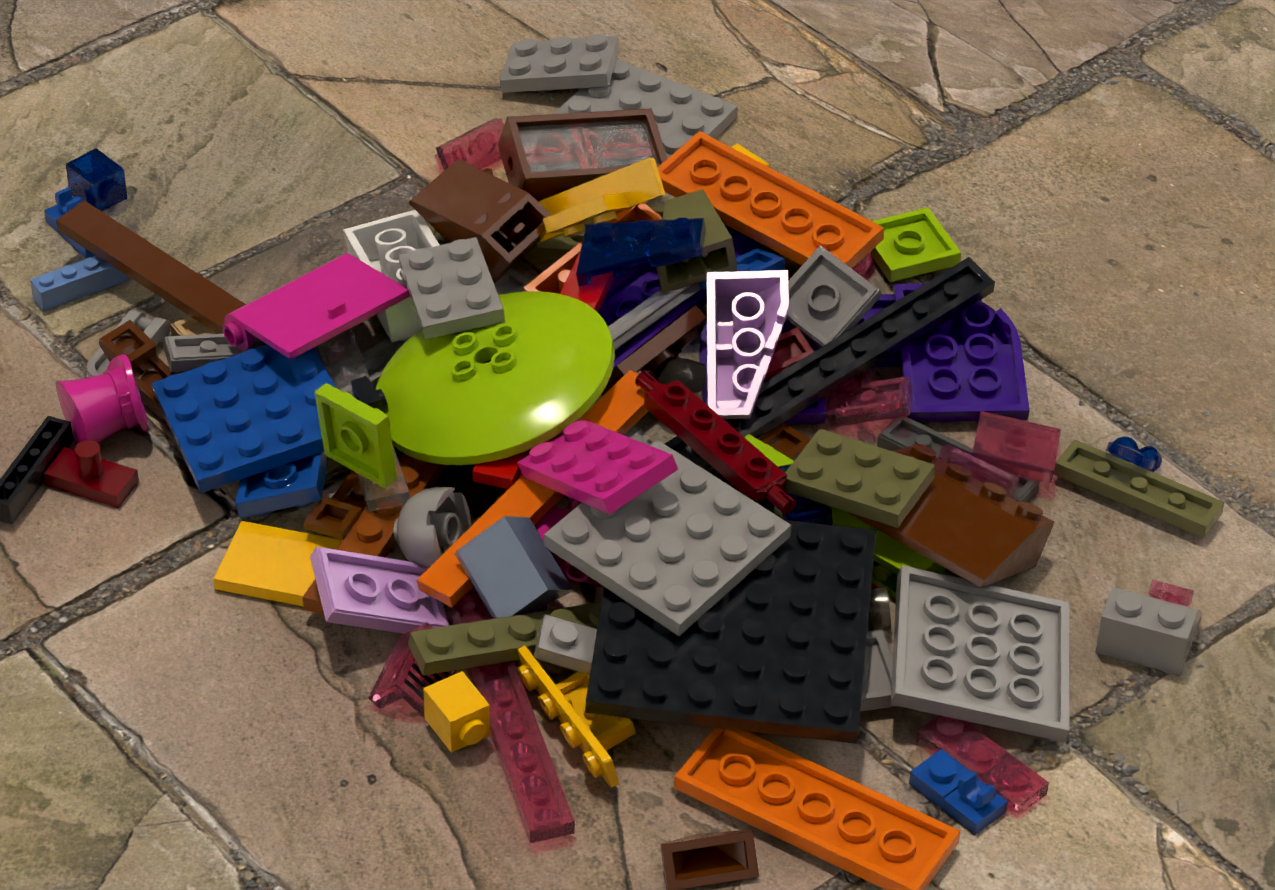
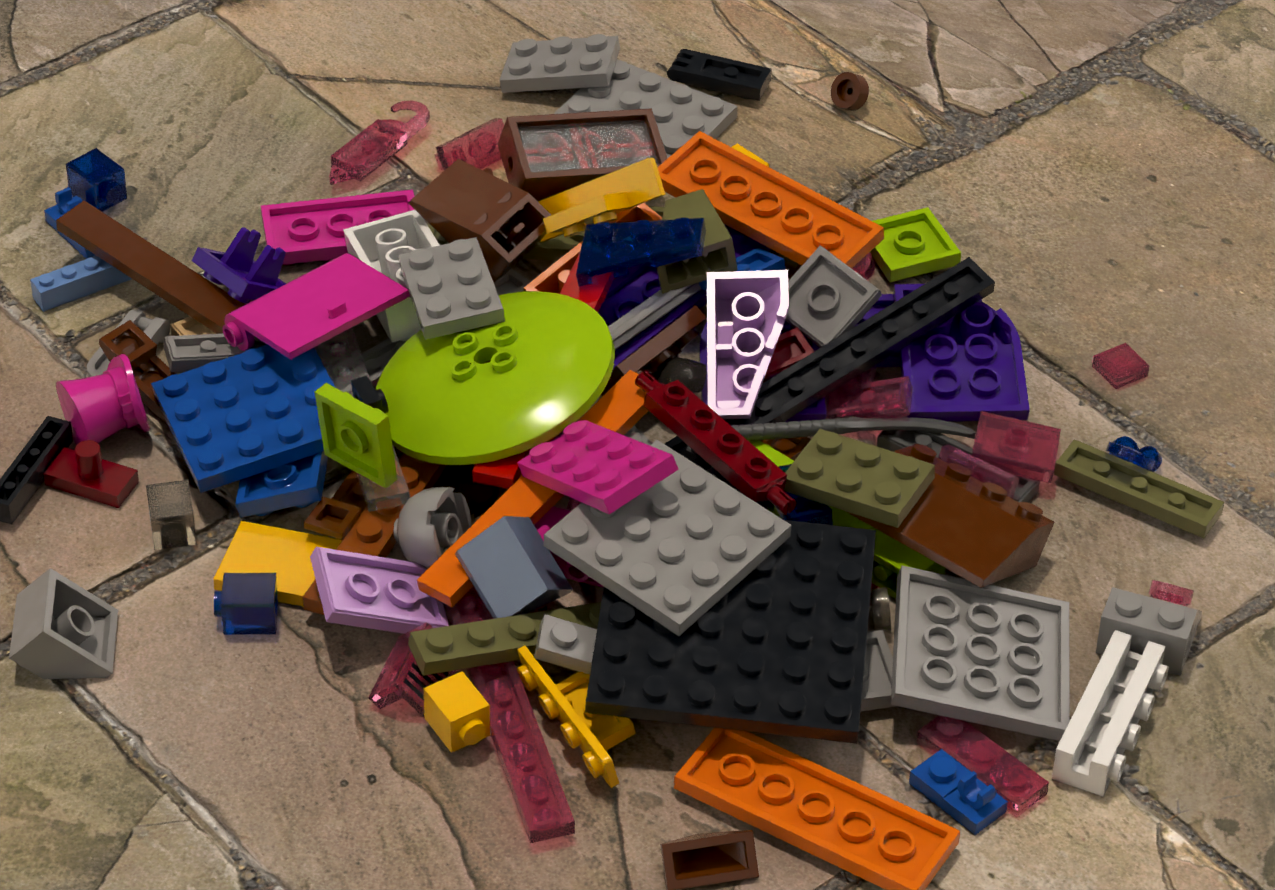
(63, 630): none -> light grey slope
(171, 515): none -> clear smoke brick
(239, 271): none -> dark purple plate
(248, 603): none -> clear blue brick
(315, 227): none -> dark pink plate
(377, 144): none -> clear pink plate
(720, 74): none -> black hinge
(847, 425): none -> dark grey piece
(849, 91): none -> reddish brown tile
(1109, 715): none -> white brick
(1120, 365): none -> clear pink tile

